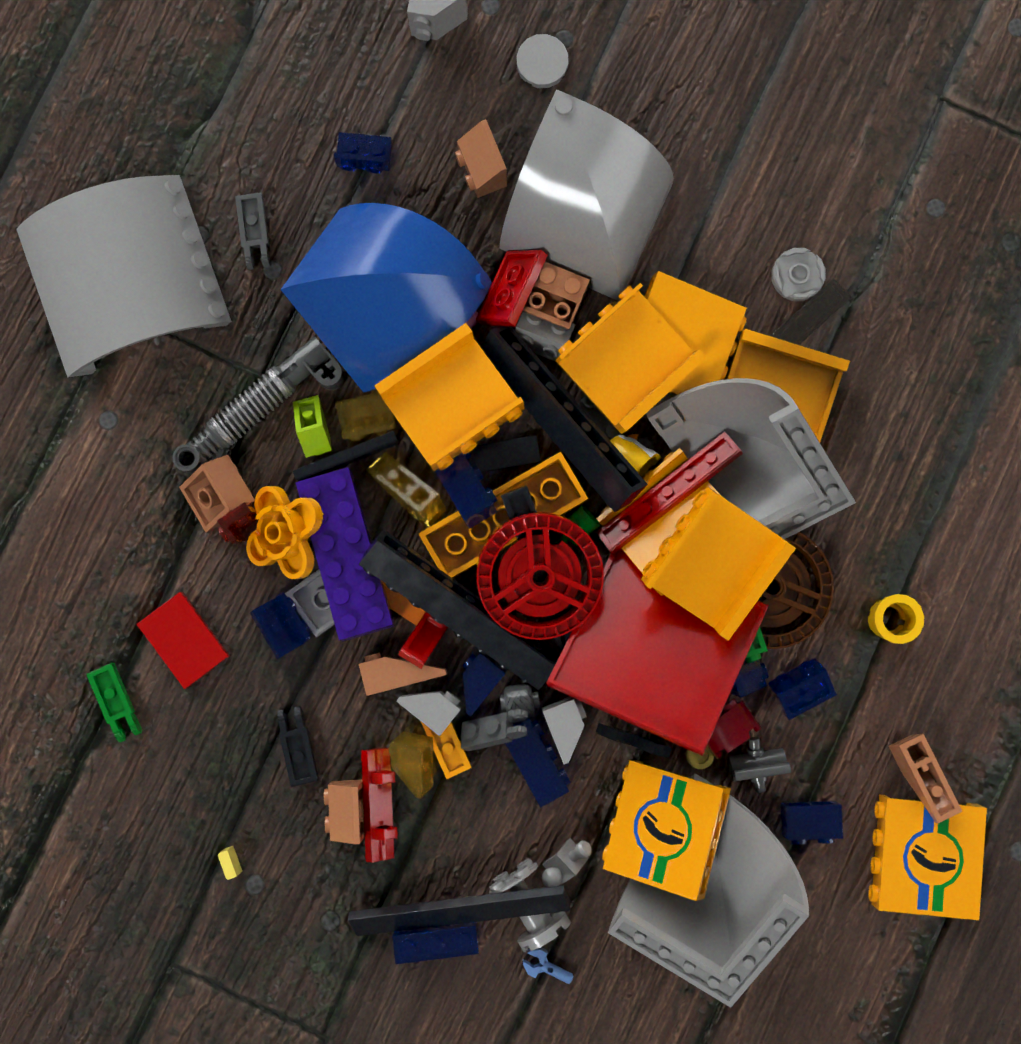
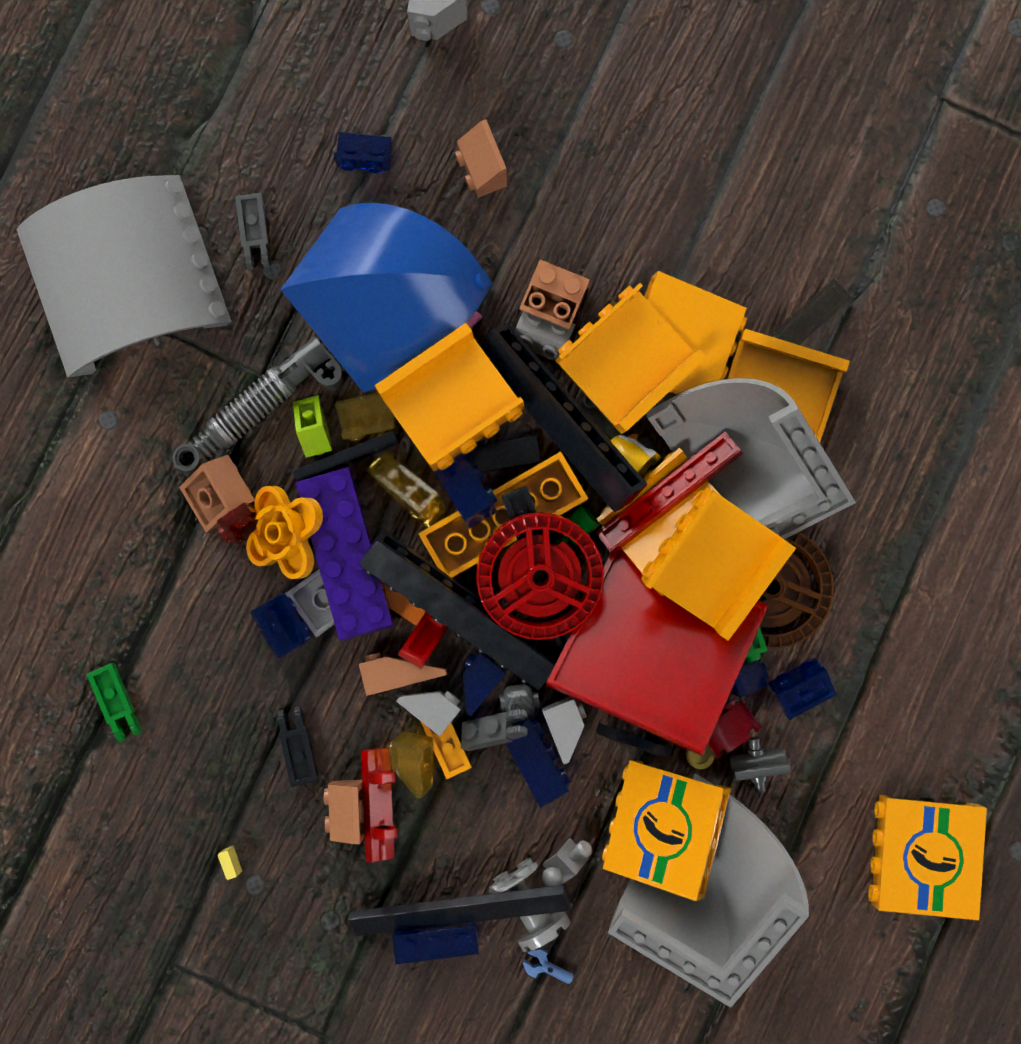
(183, 640): red tile -> none
(511, 287): red tile -> none
(542, 60): light grey tile -> none
(587, 194): light grey panel -> none
(798, 274): light grey tile -> none
(812, 821): clear blue brick -> none
(908, 611): yellow piece -> none
(925, 776): nougat slope -> none

